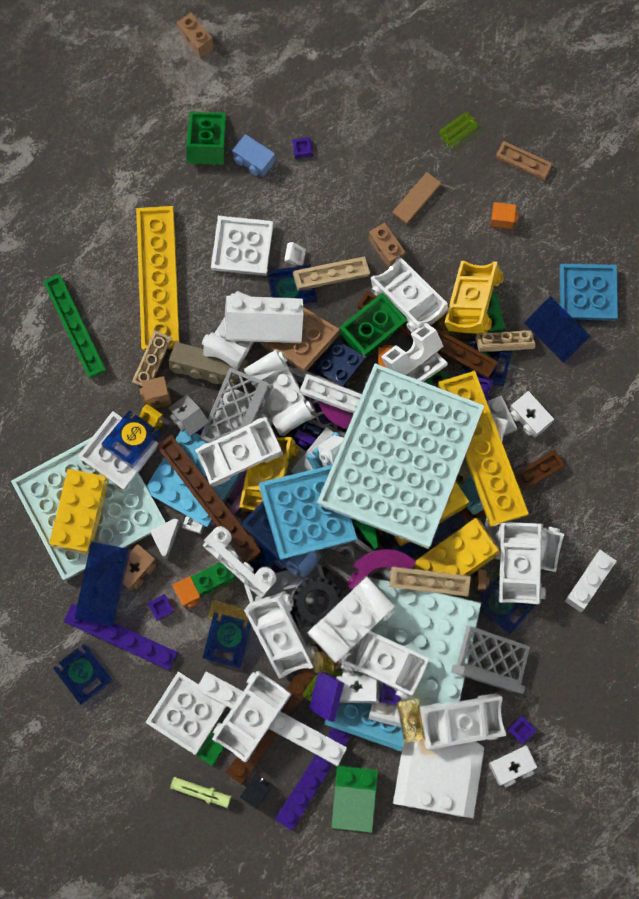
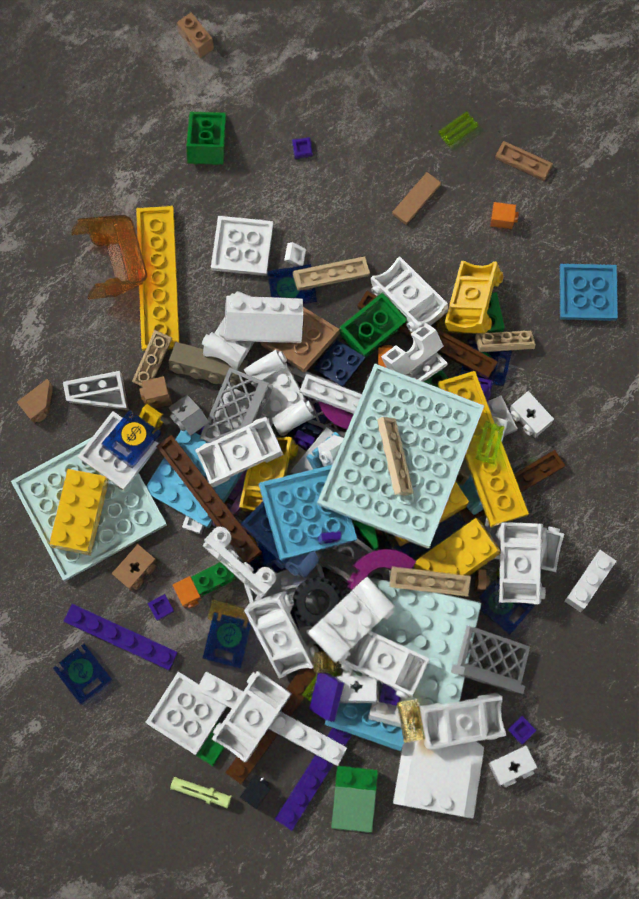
(37, 402): none -> medium nougat slope
(74, 326): green plate -> none
(99, 390): none -> white wedge
(102, 584): clear blue plate -> none
(123, 249): none -> clear orange windscreen
(165, 536): white slope -> none
(253, 156): medium blue brick -> none
(329, 537): none -> dark purple tile
(386, 244): medium nougat brick -> none
(395, 456): none -> tan plate
(493, 427): none -> clear neon green tile
(557, 329): clear blue plate -> none

